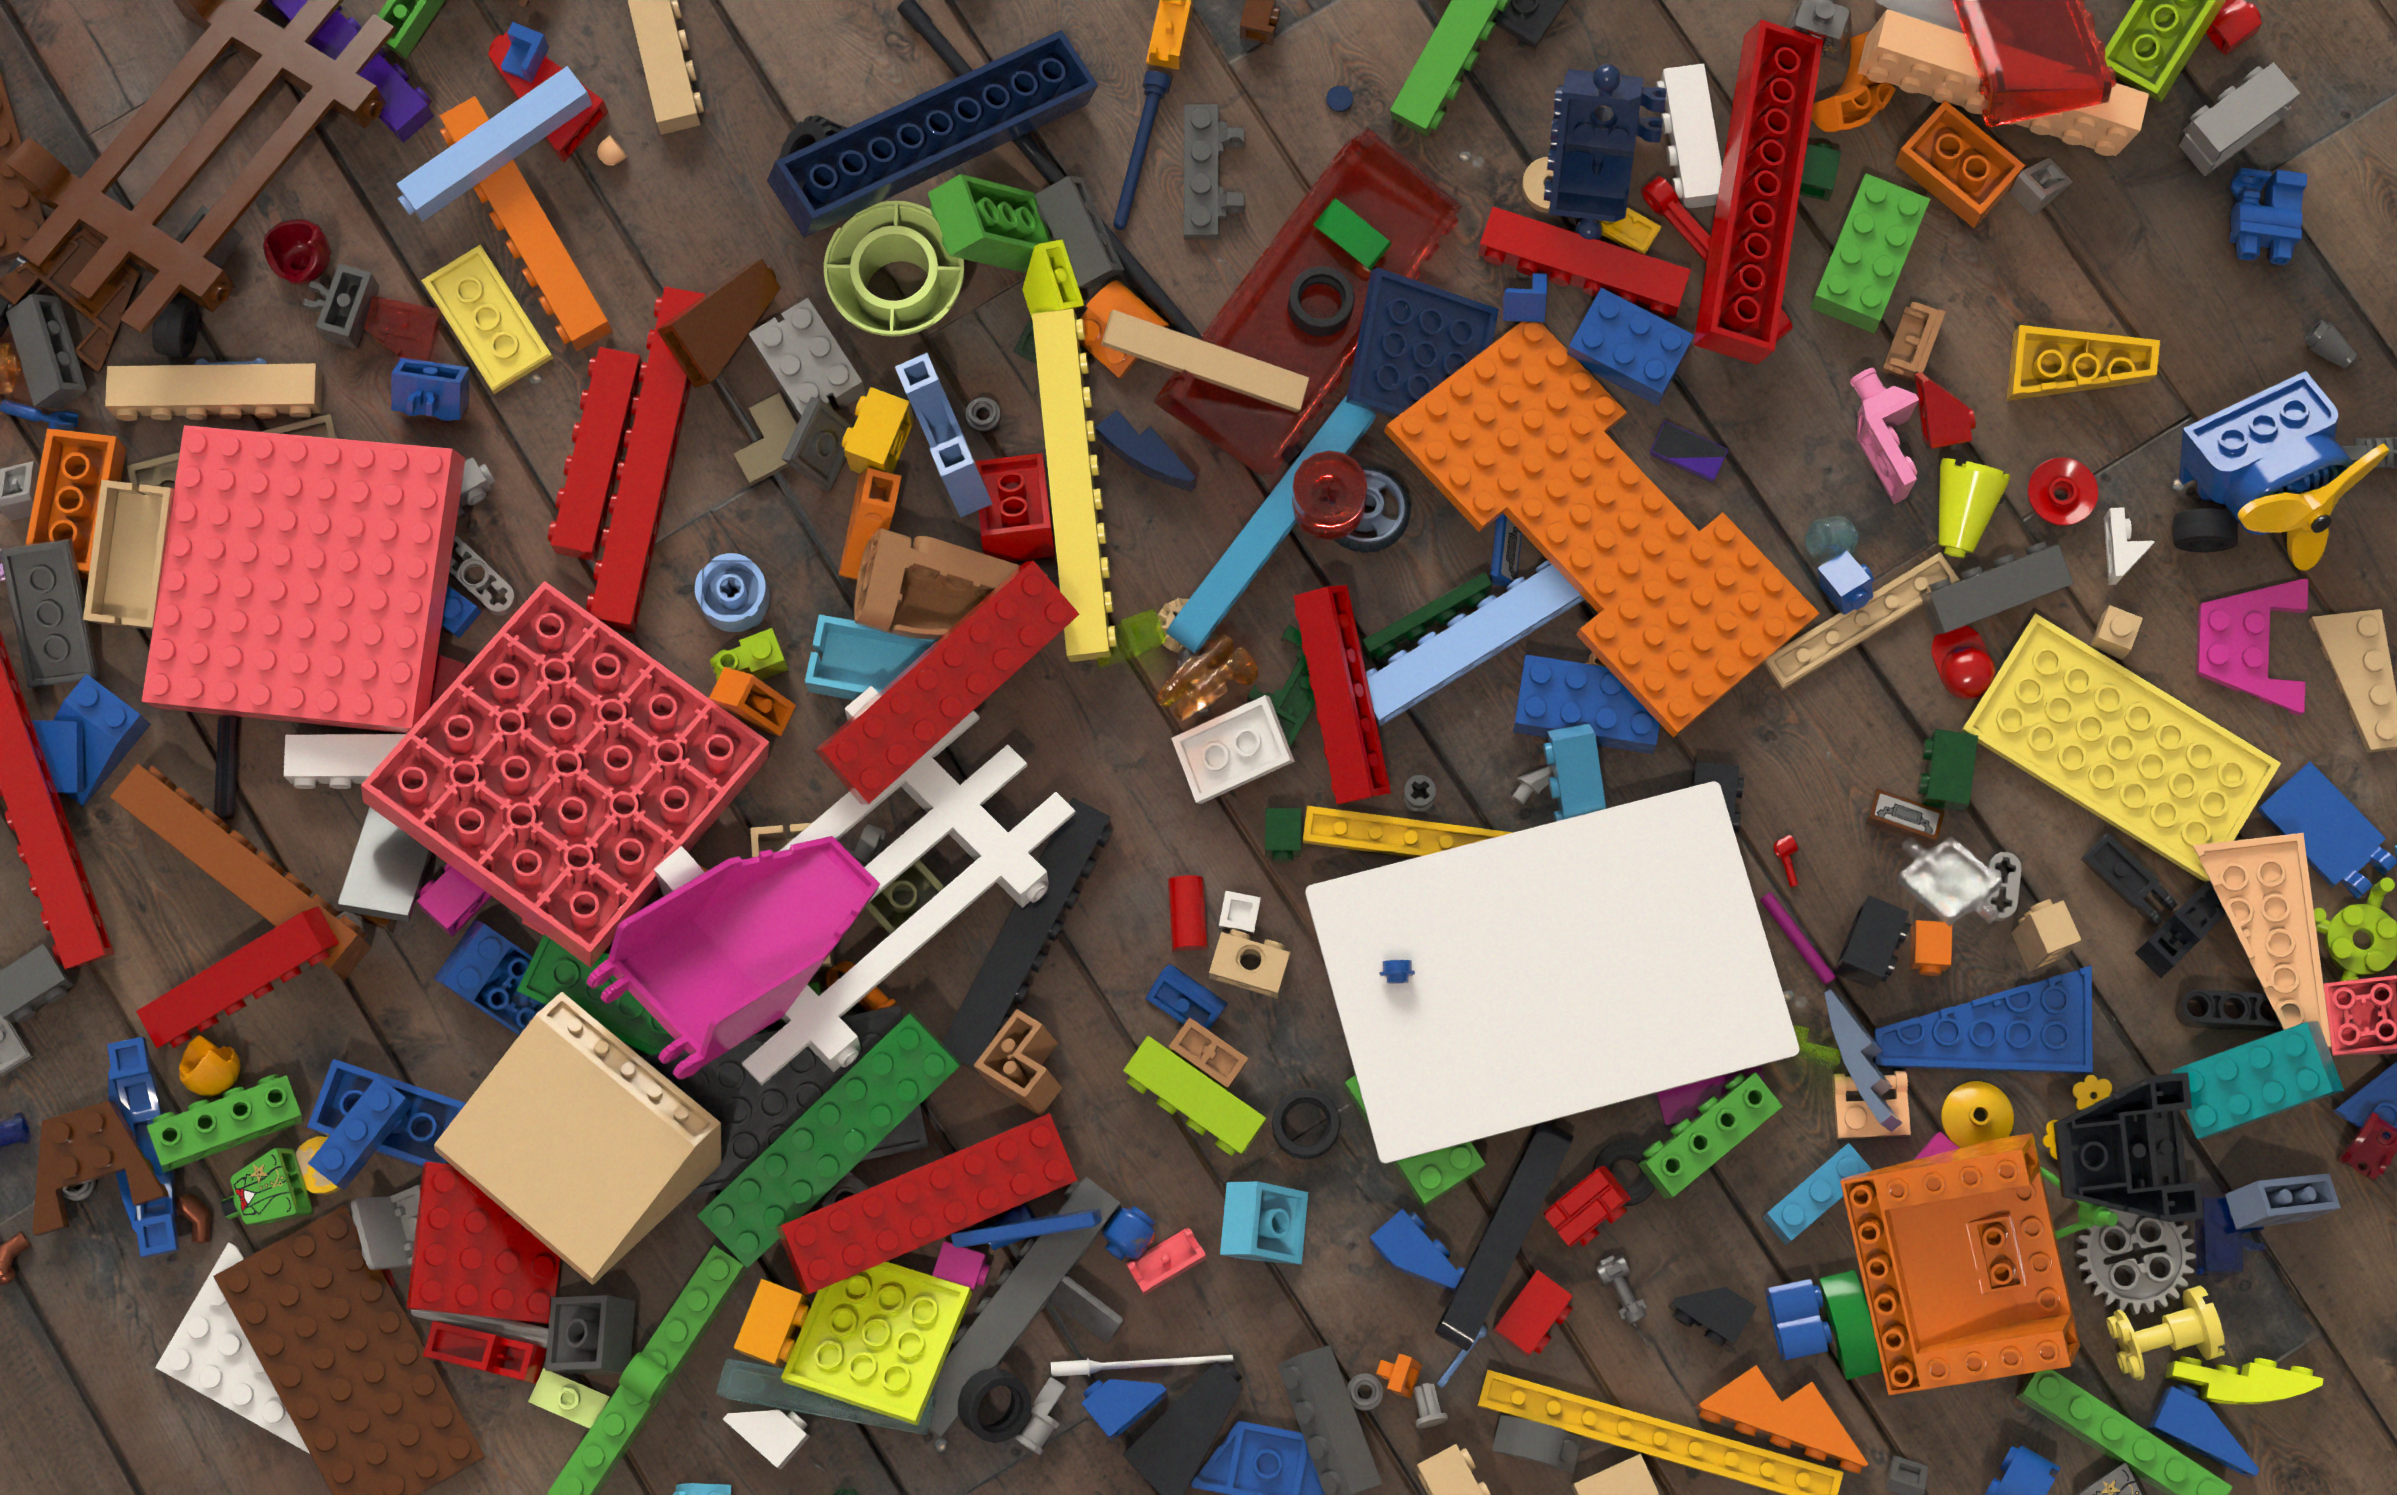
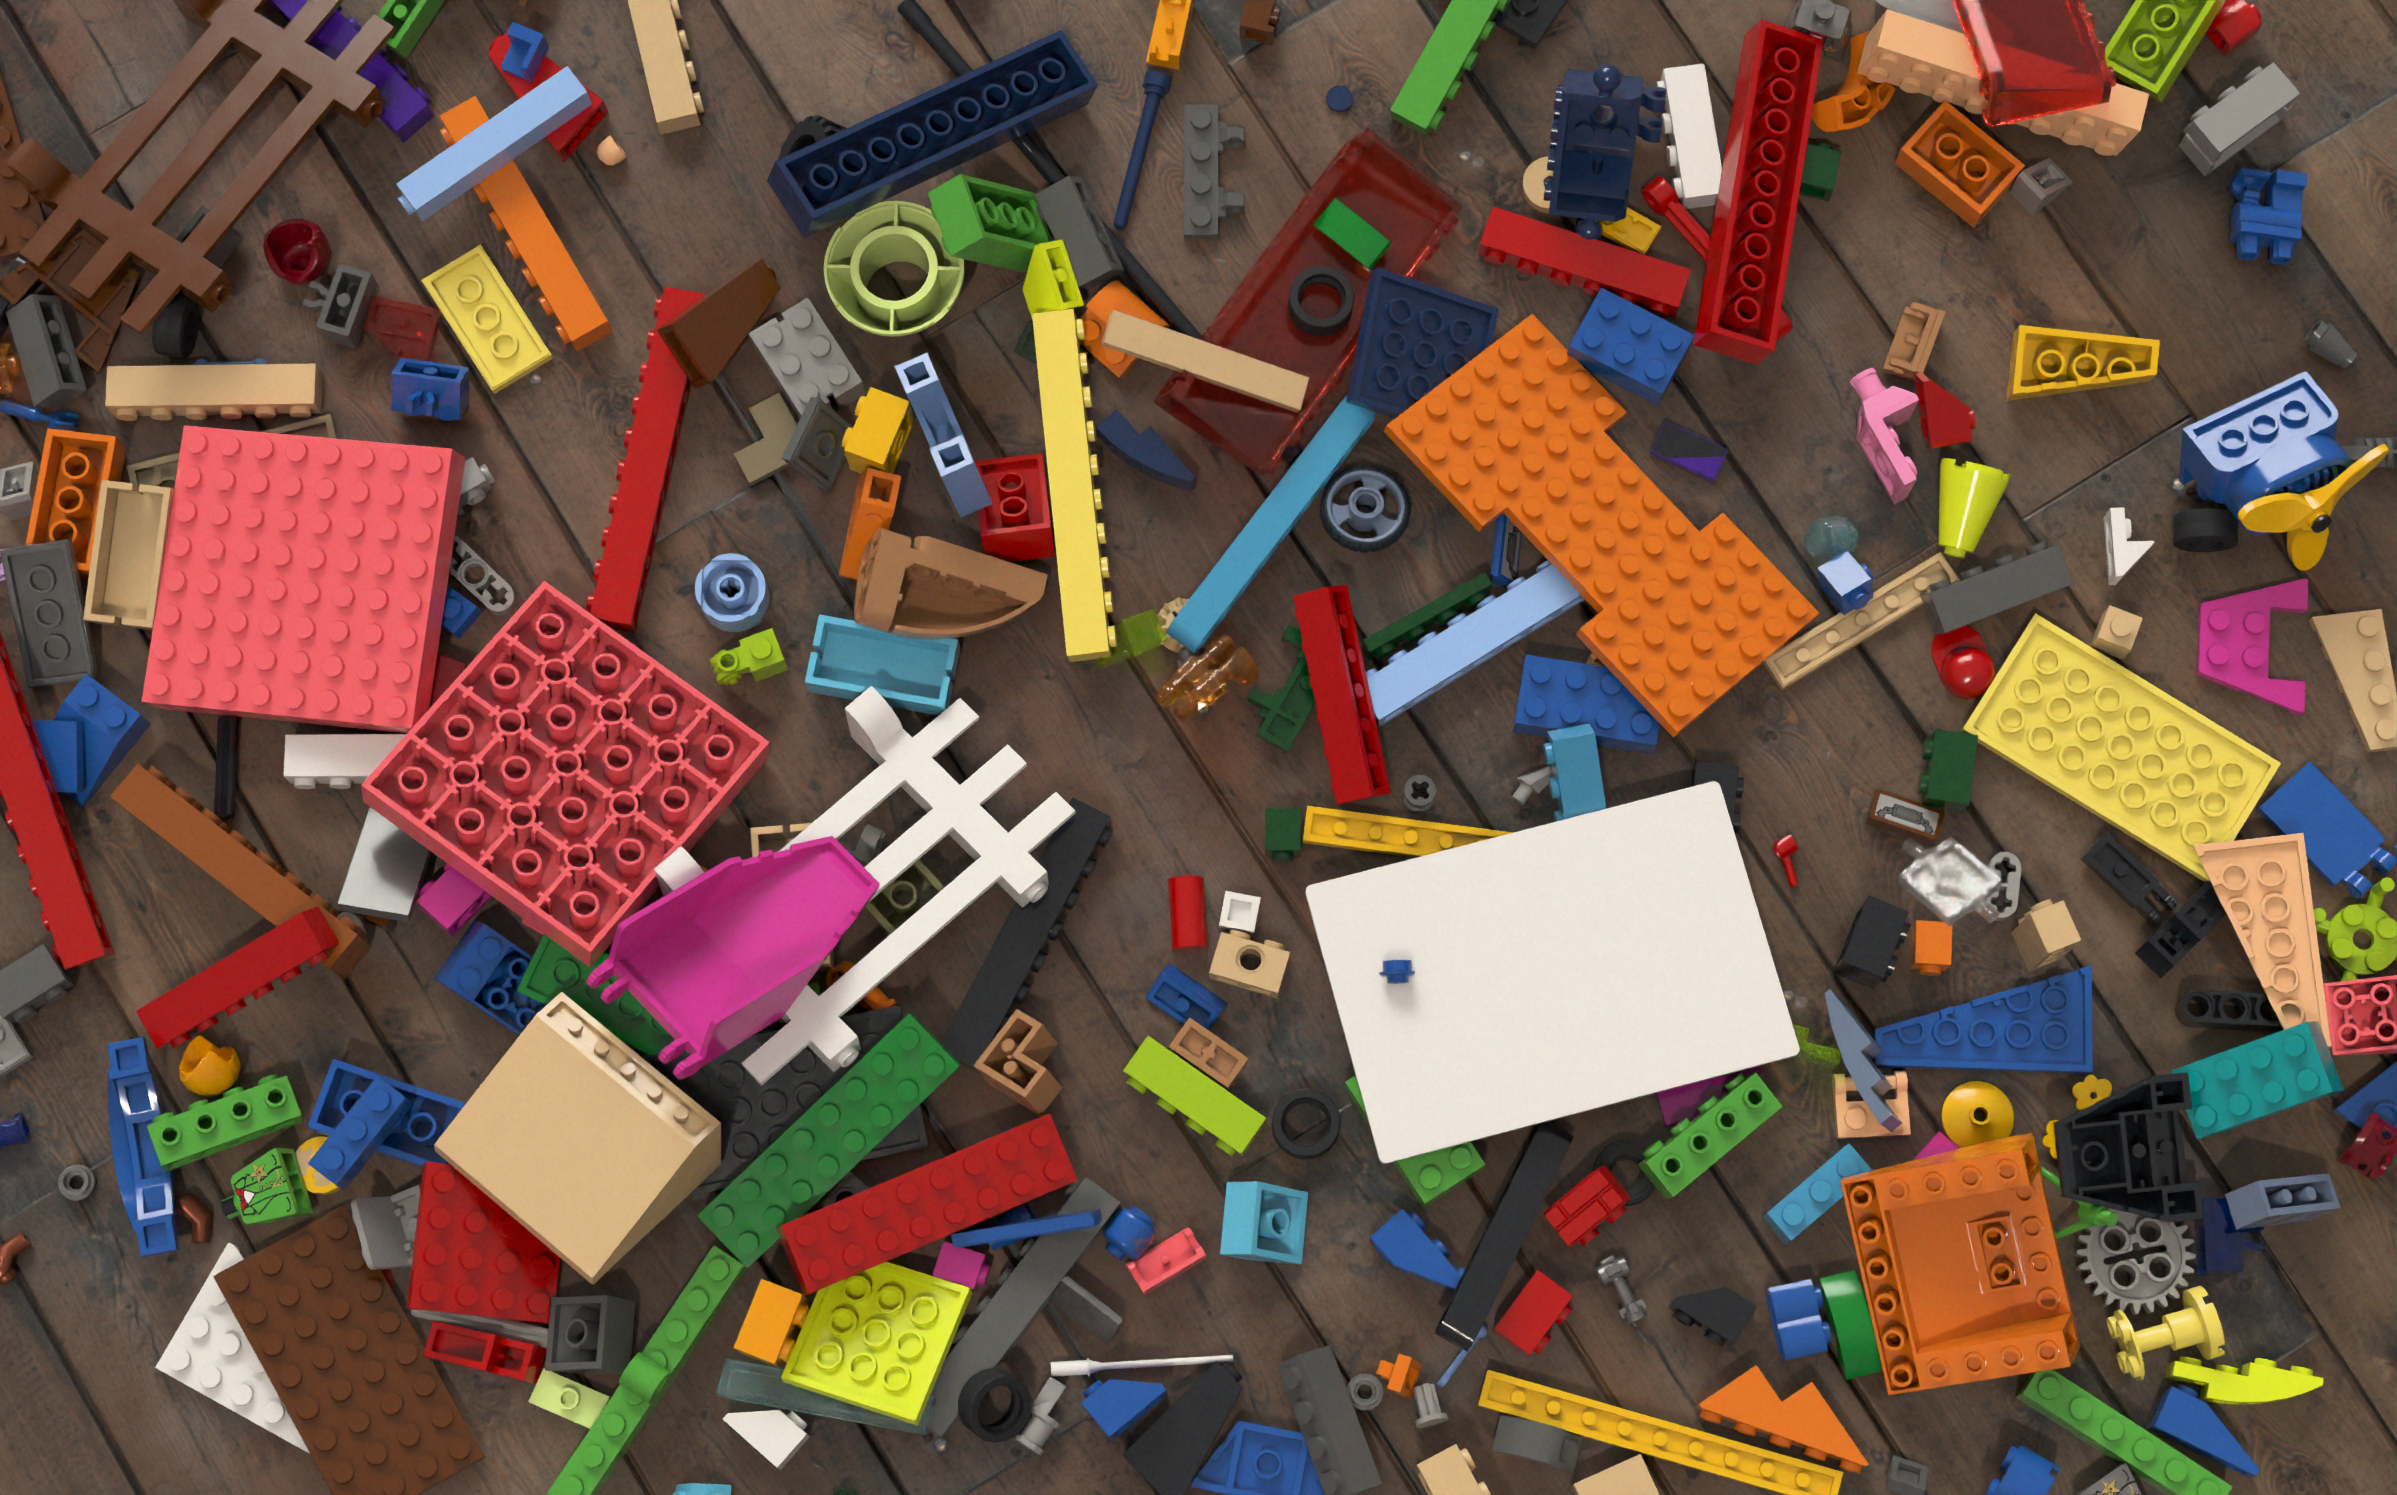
(84, 1149): reddish brown wing -> none
(596, 454): red brick -> none
(752, 701): orange brick -> none
(947, 682): red brick -> none
(982, 404): flat silver plate -> none
(1232, 749): white plate -> none
(1339, 479): clear red wheel -> none
(1526, 304): blue panel -> none
(1797, 938): magenta bar -> none
(1870, 253): bright green brick -> none
(2069, 477): red dish -> none

